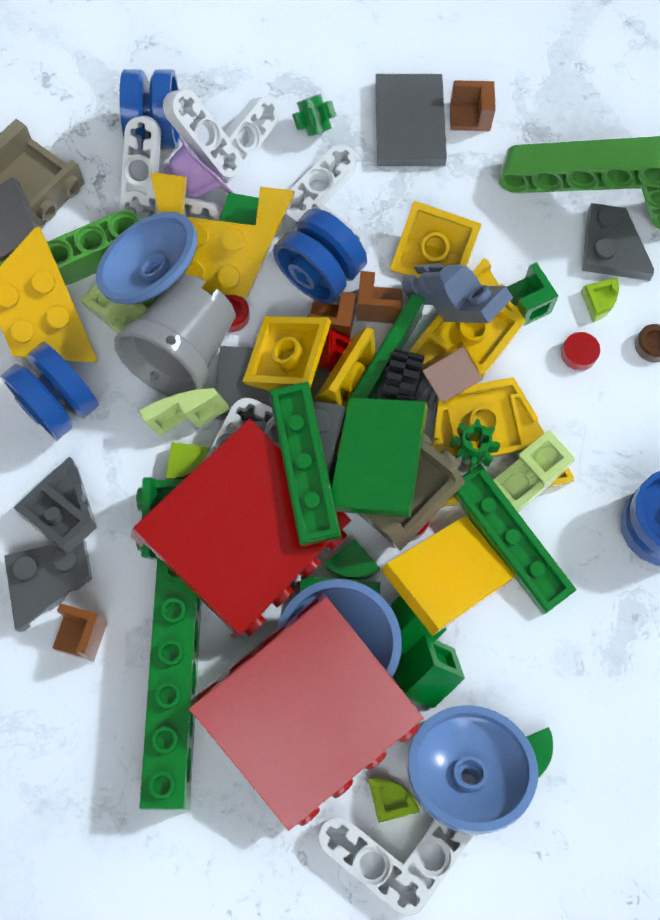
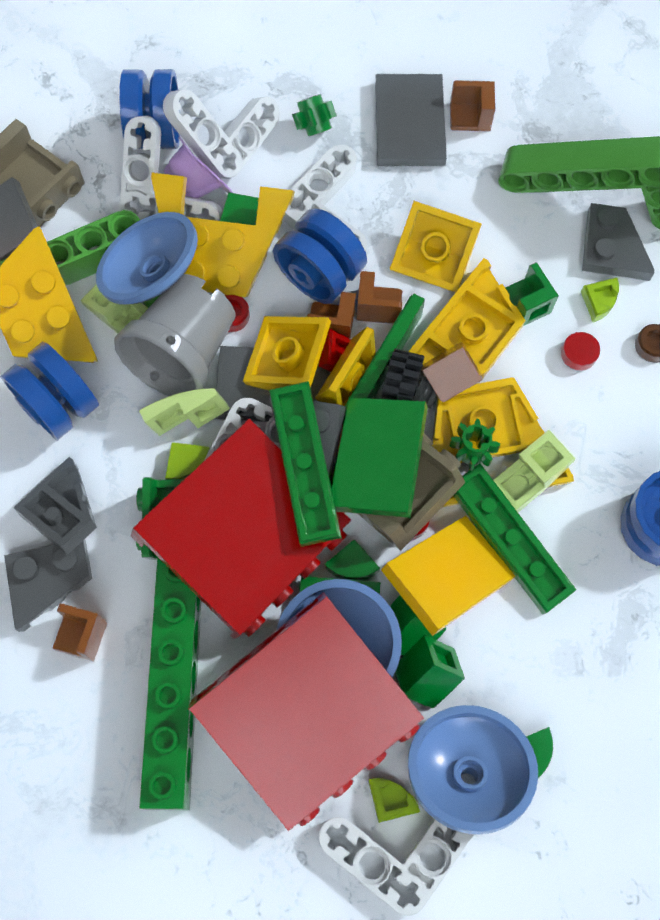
(456, 293): sand blue plate -> none

